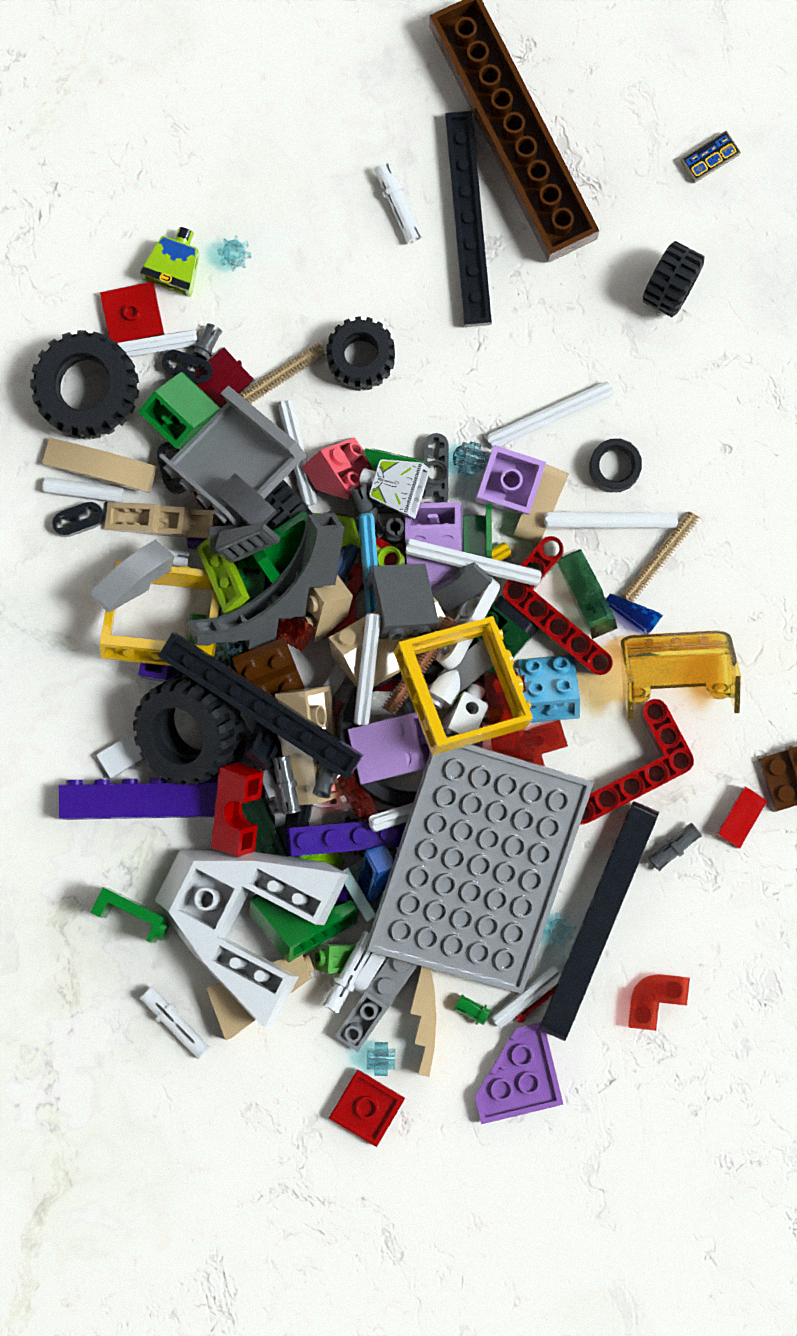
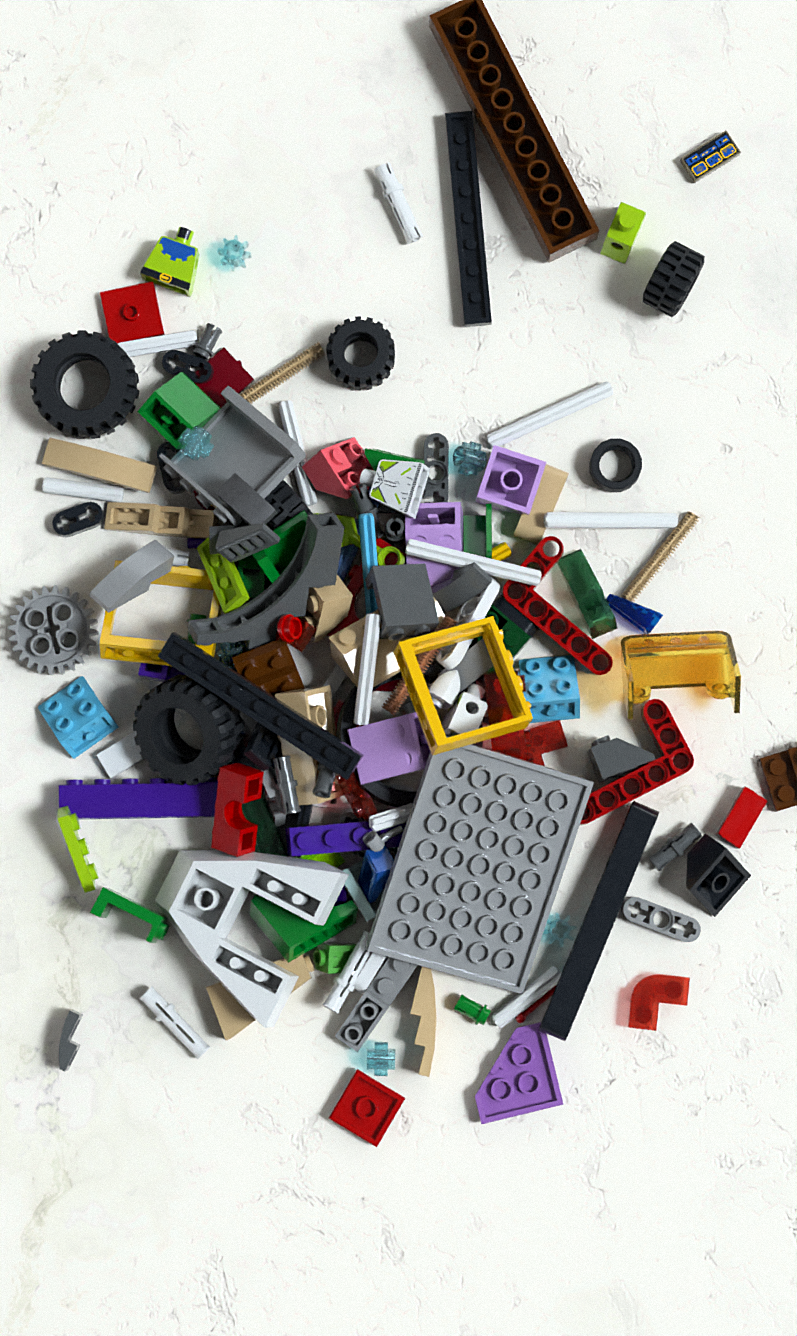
(67, 1047): none -> dark grey slope
(77, 624): none -> light grey gear
(77, 717): none -> medium azure bracket
(78, 848): none -> lime plate
(196, 443): none -> clear light blue gear
(289, 628): none -> red plate
(376, 842): none -> light grey hand
(616, 757): none -> dark grey slope
(623, 231): none -> lime torso
(678, 934): none -> light grey beam
(713, 874): none -> black slope

